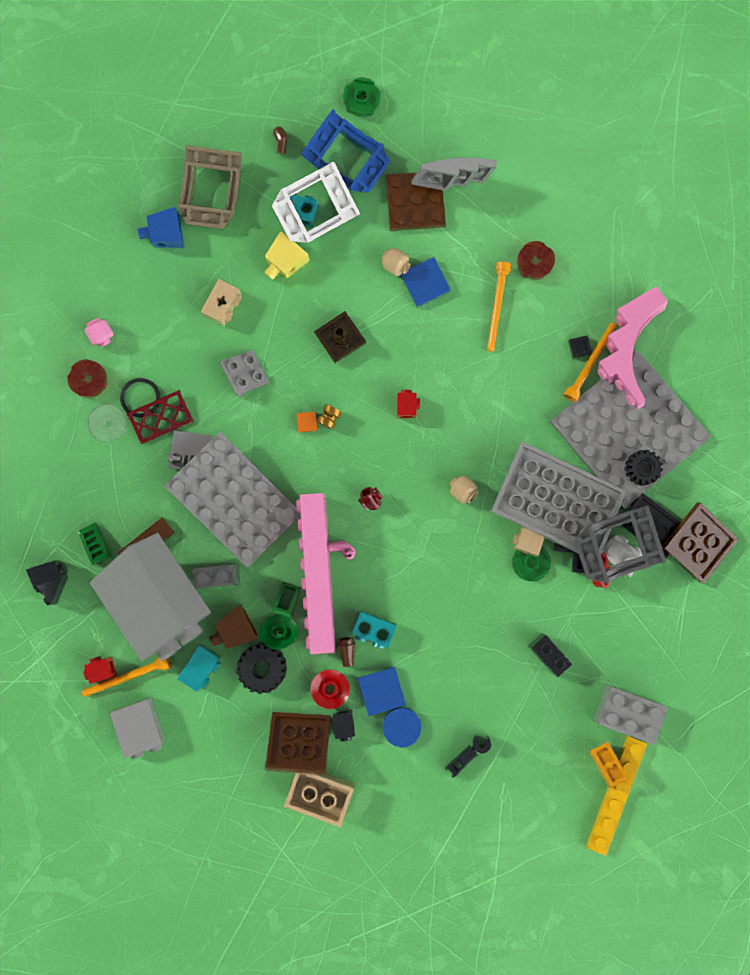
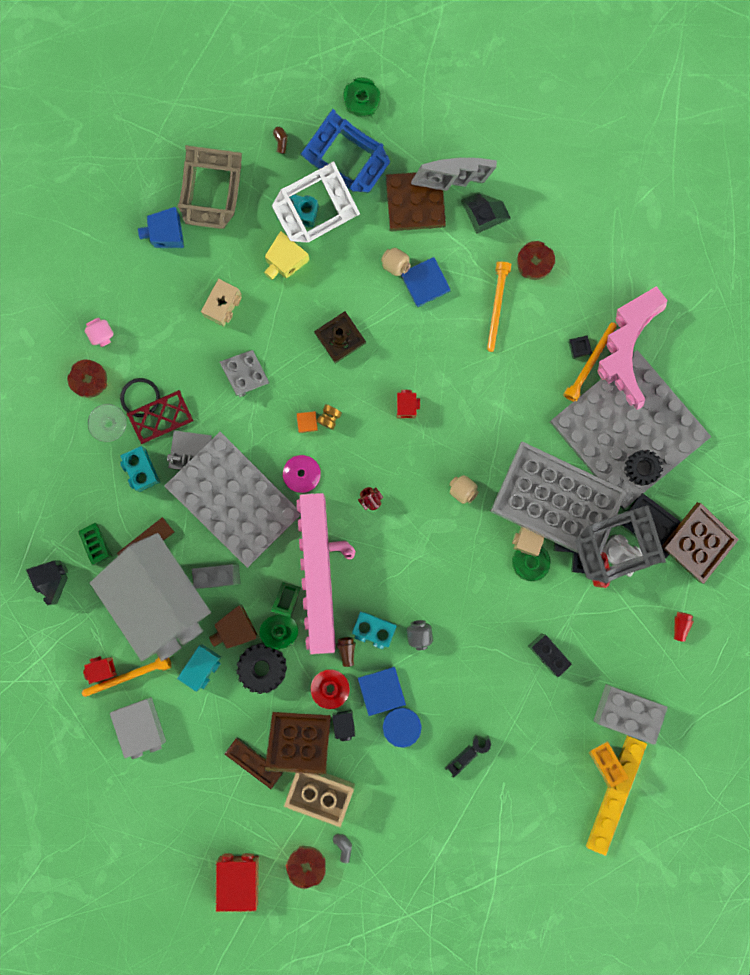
(143, 467): none -> teal brick
(237, 883): none -> red brick
(252, 762): none -> reddish brown tile
(295, 871): none -> clear red plate
(308, 481): none -> dark pink dish
(344, 845): none -> dark grey arm
(419, 634): none -> dark grey head
(485, 211): none -> black slope
(682, 625): none -> red cone

